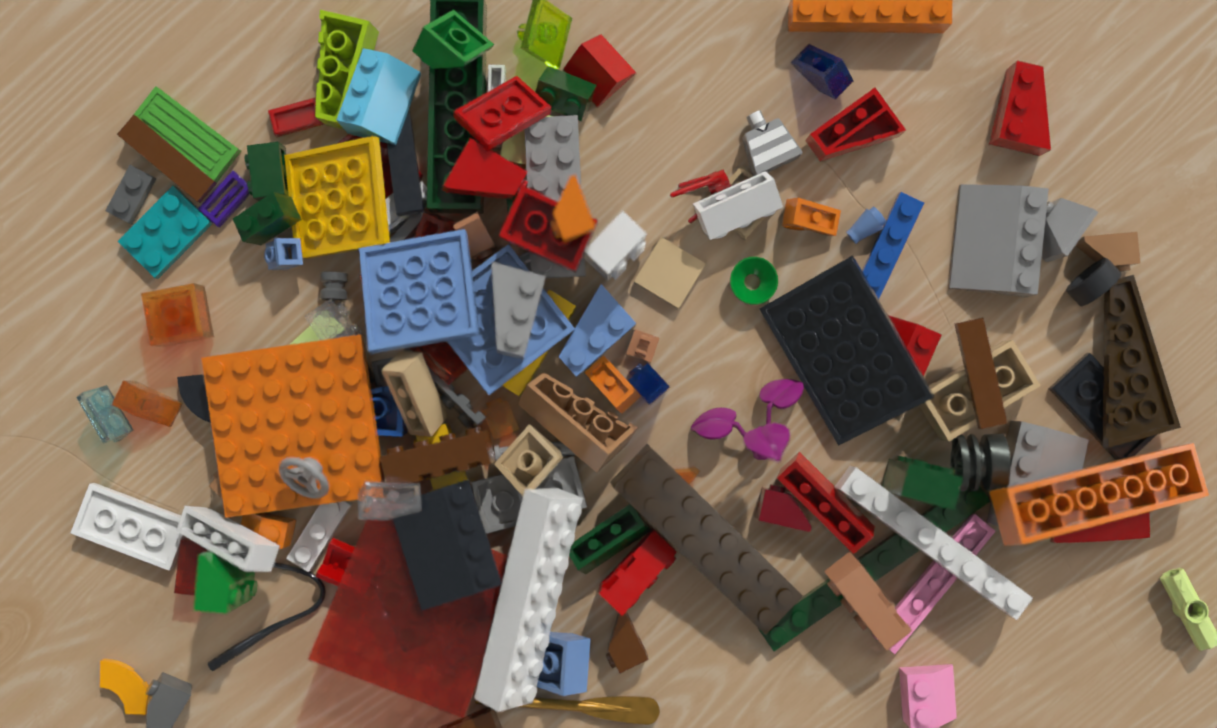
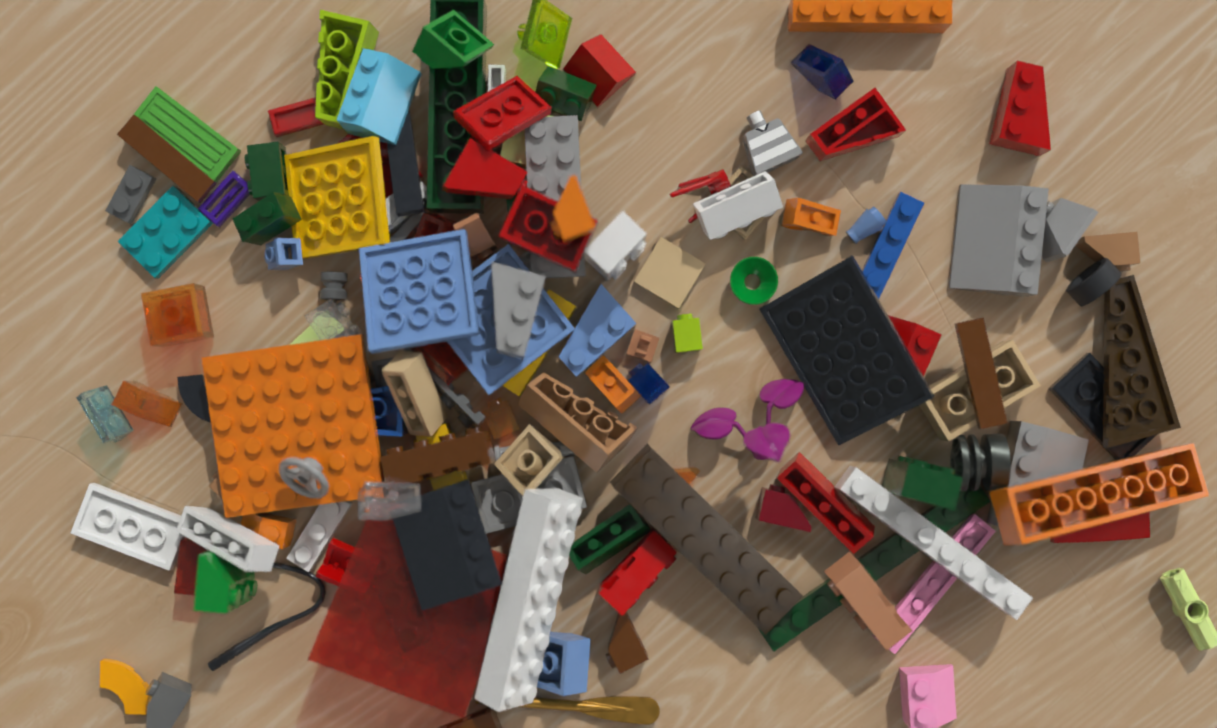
(686, 333): none -> lime brick

